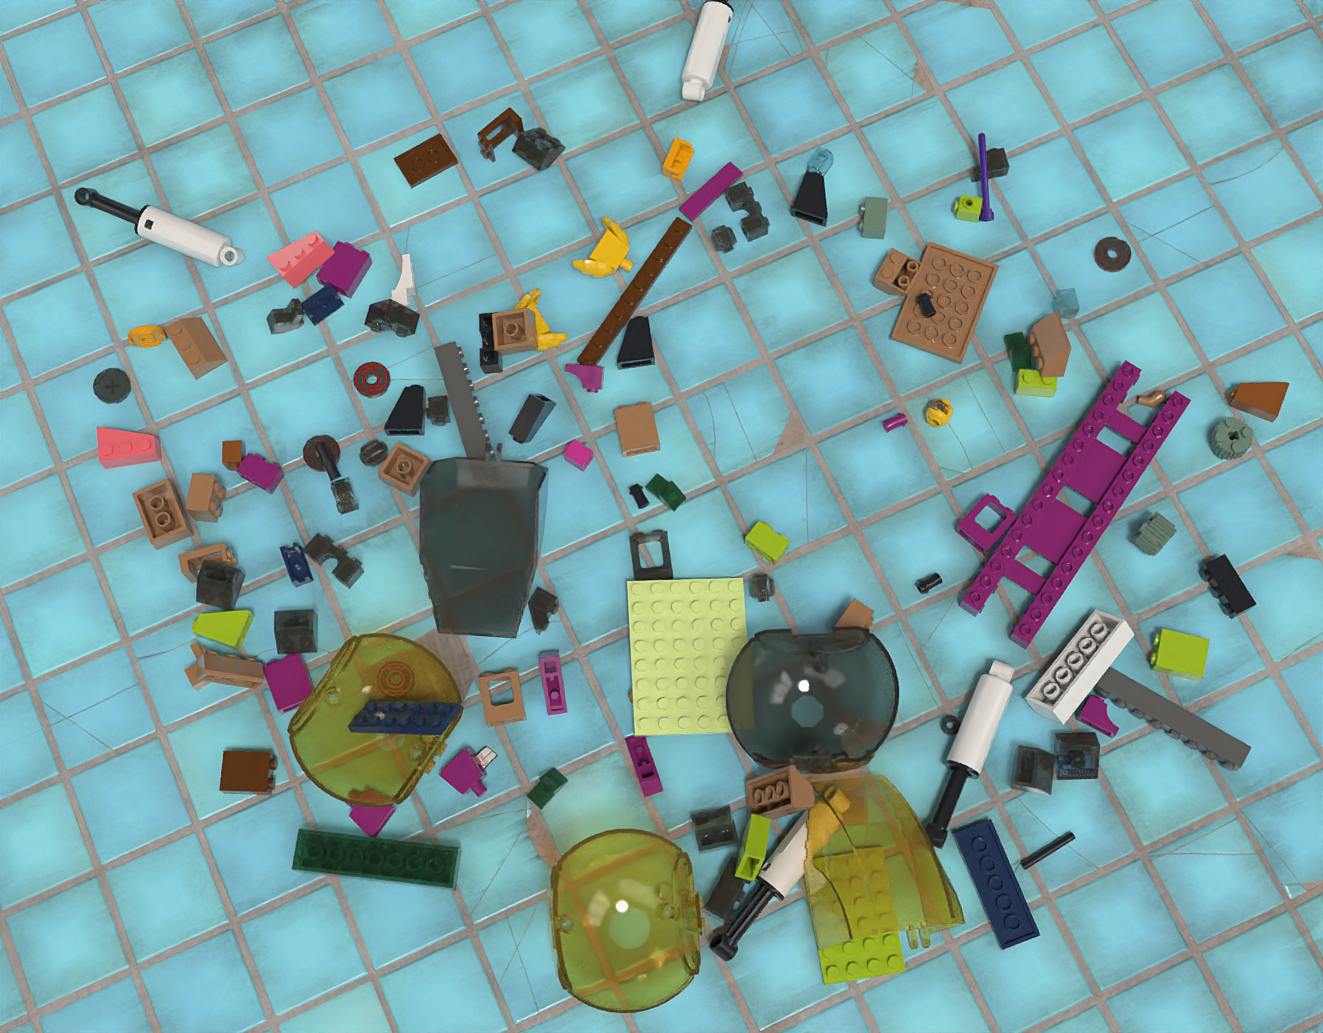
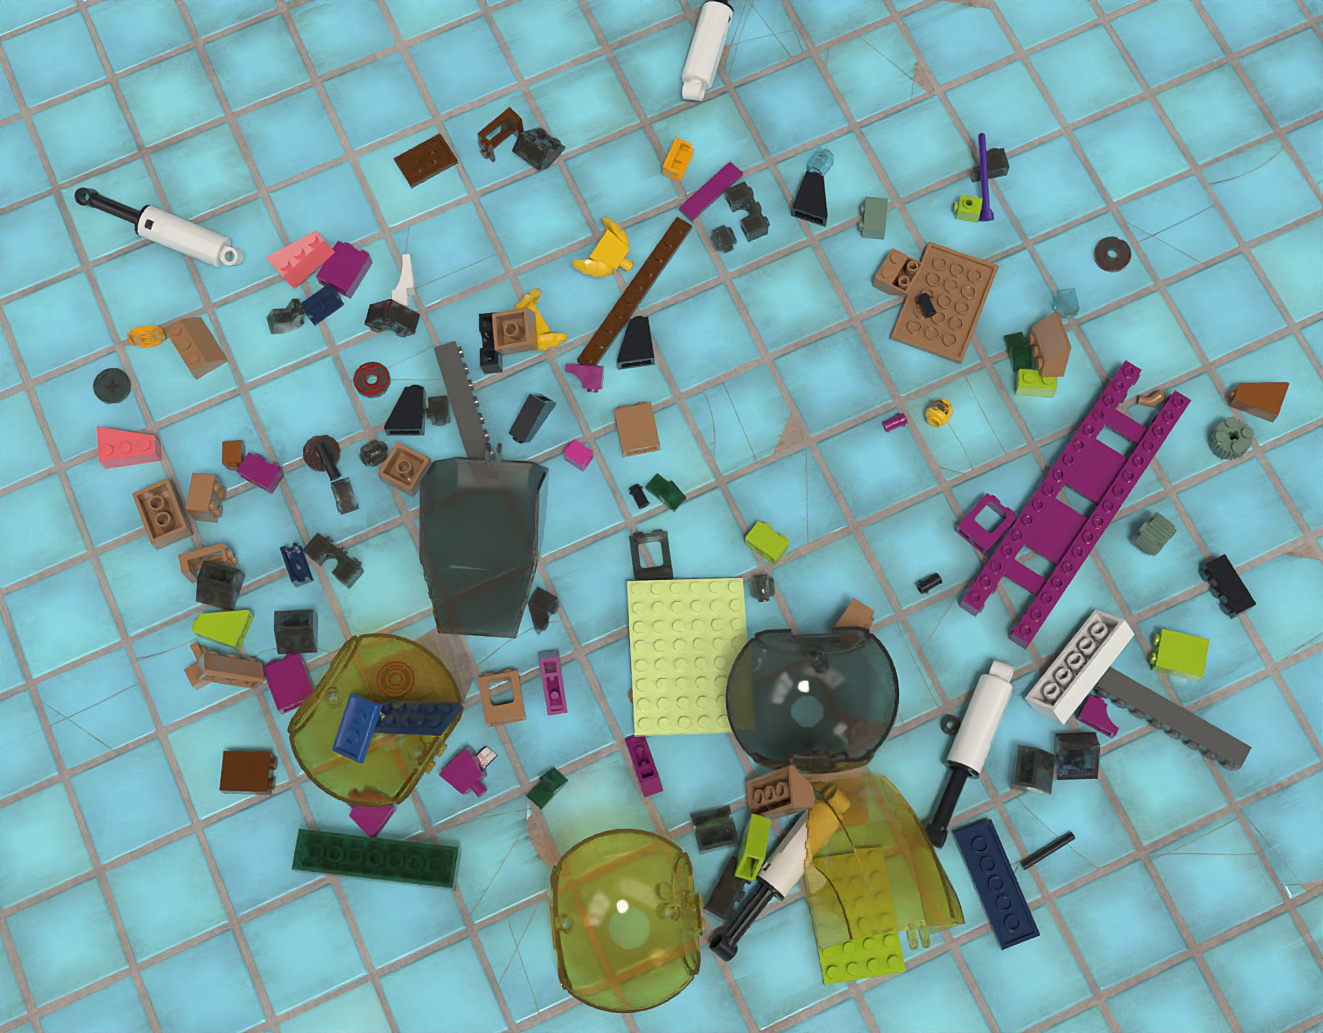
(357, 728): none -> blue tile

